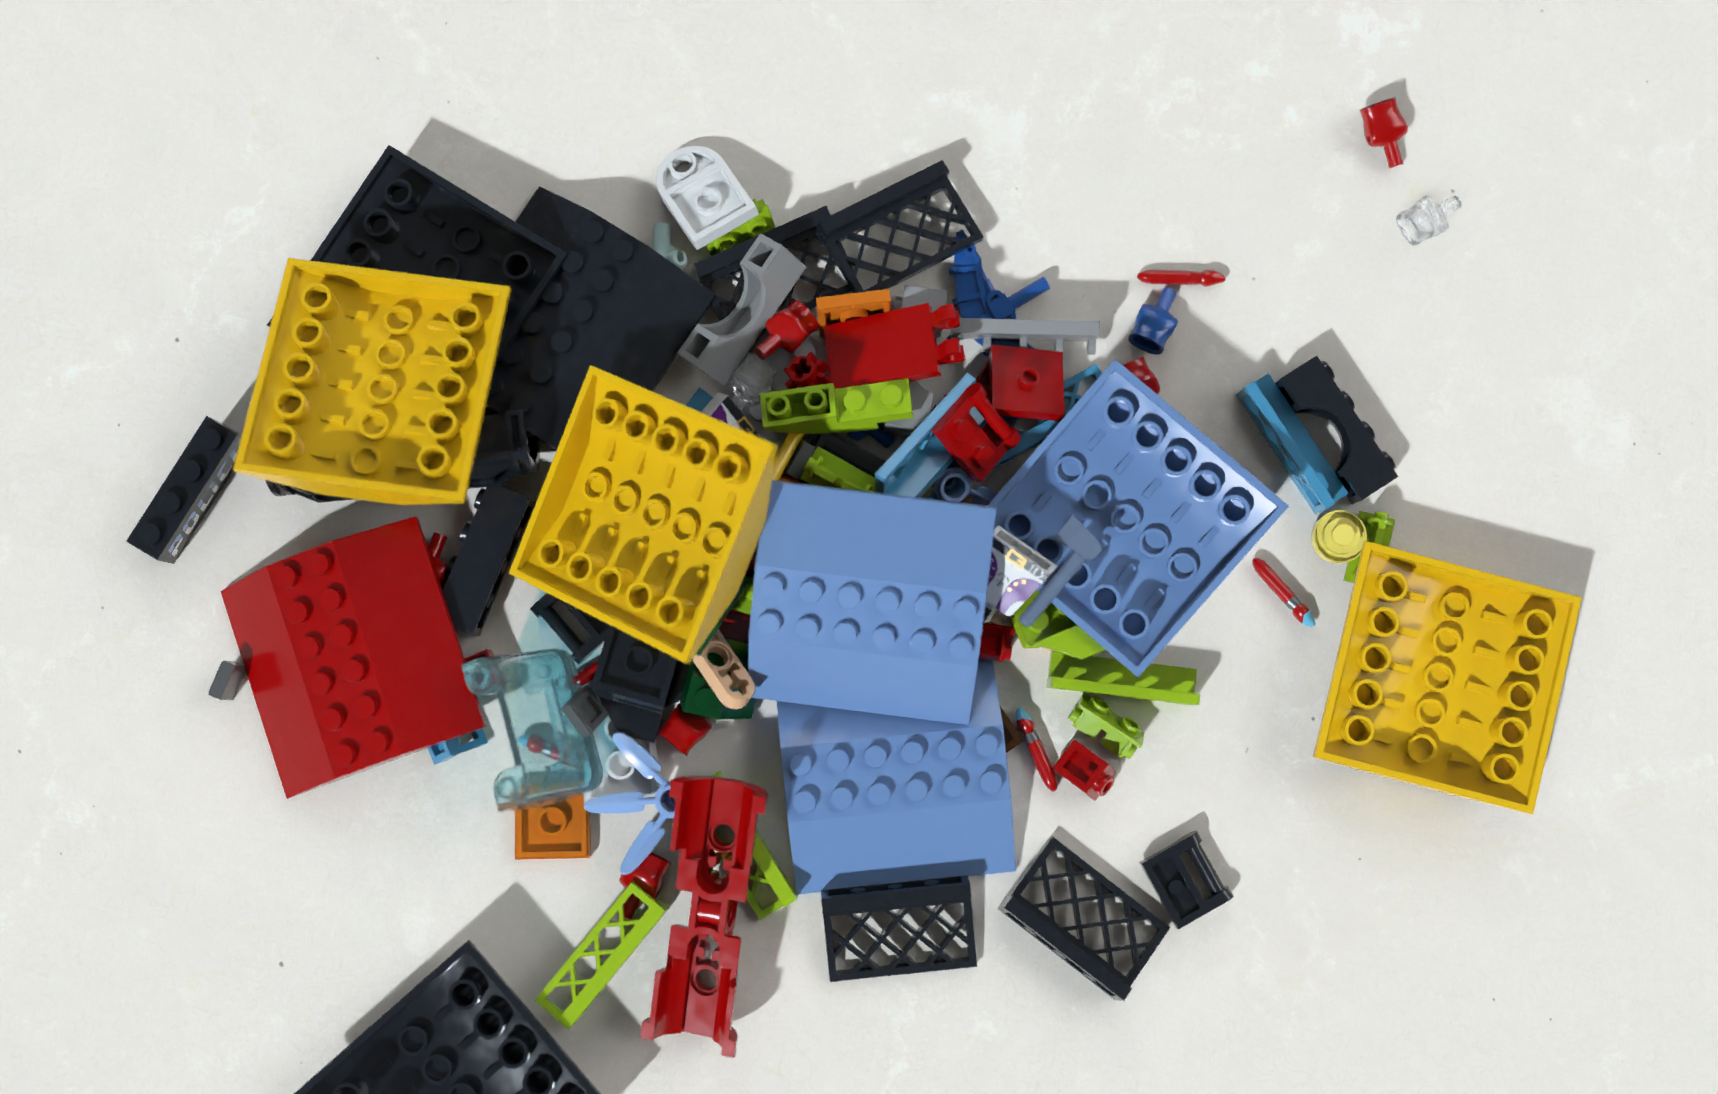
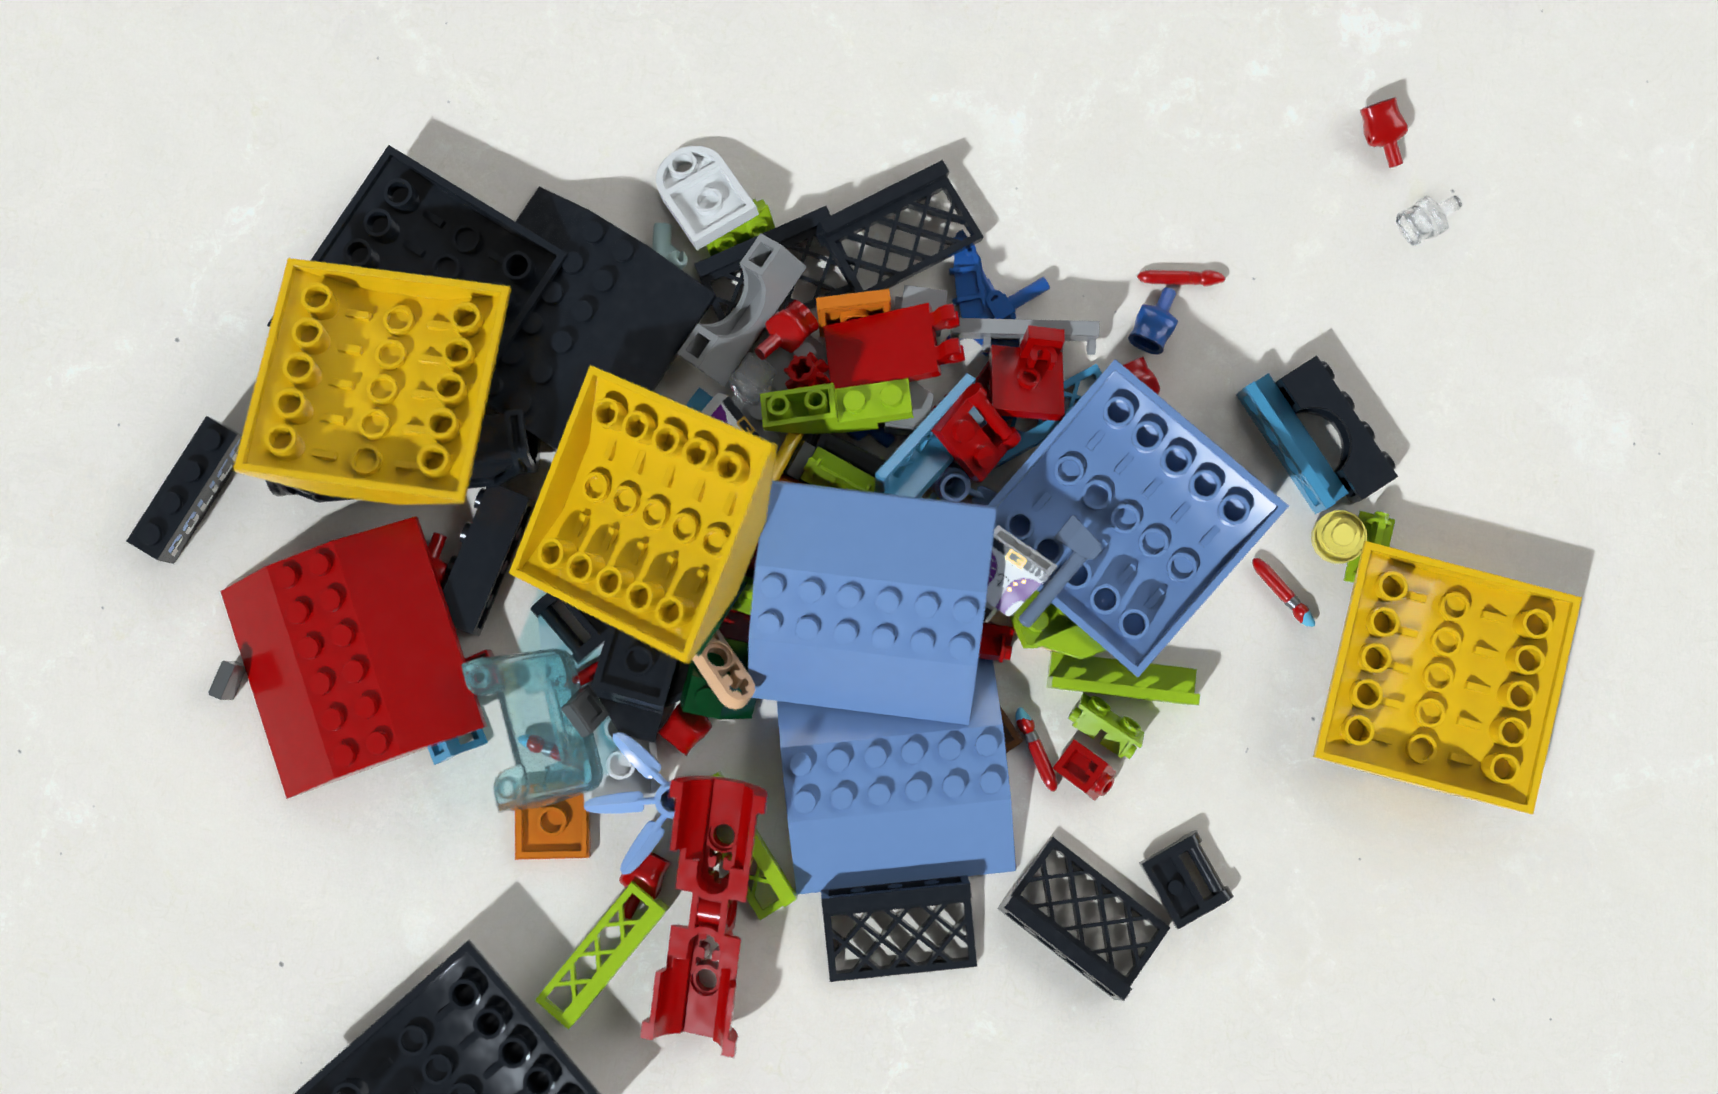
(1042, 344): none -> red tile

